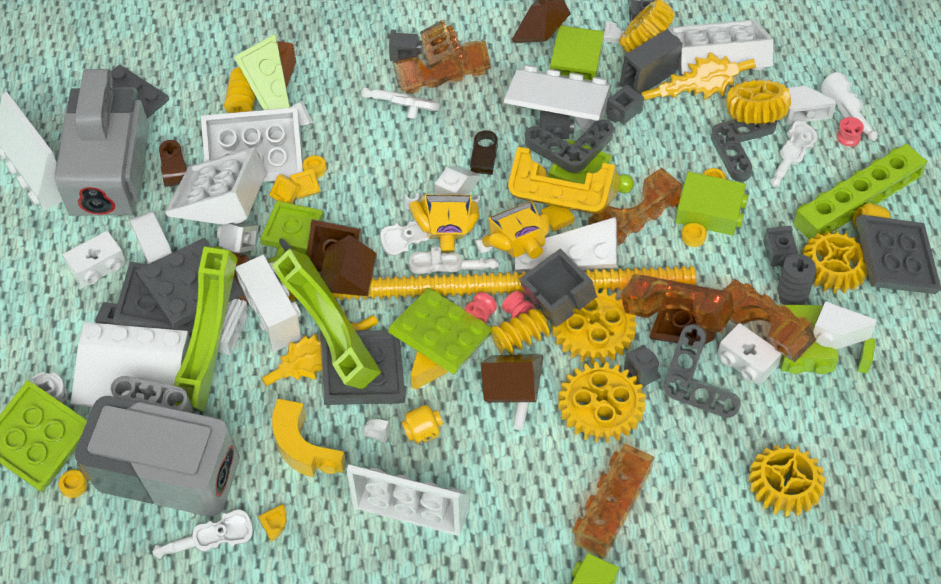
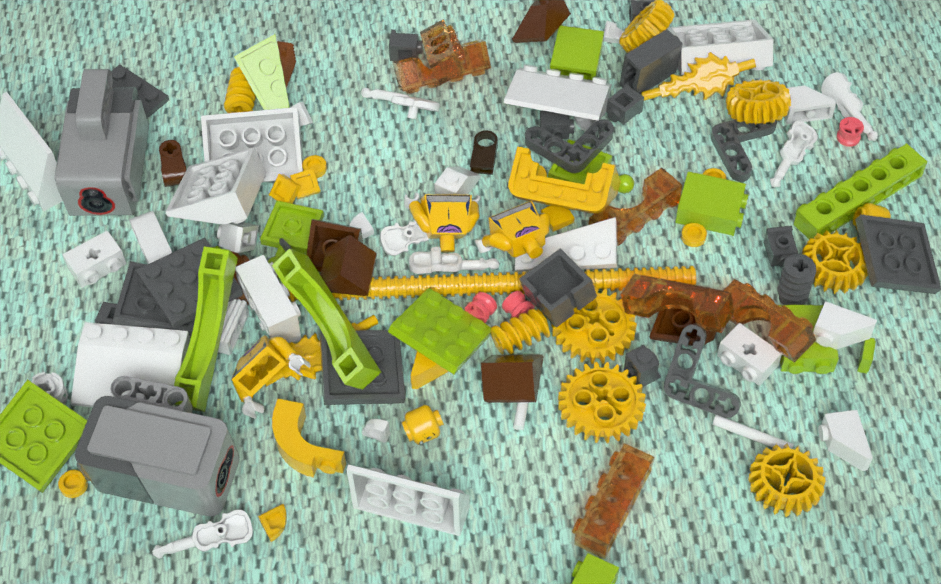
(259, 366): none -> yellow torso
(361, 221): none -> white tile
(748, 432): none -> white bar
(846, 438): none -> white slope

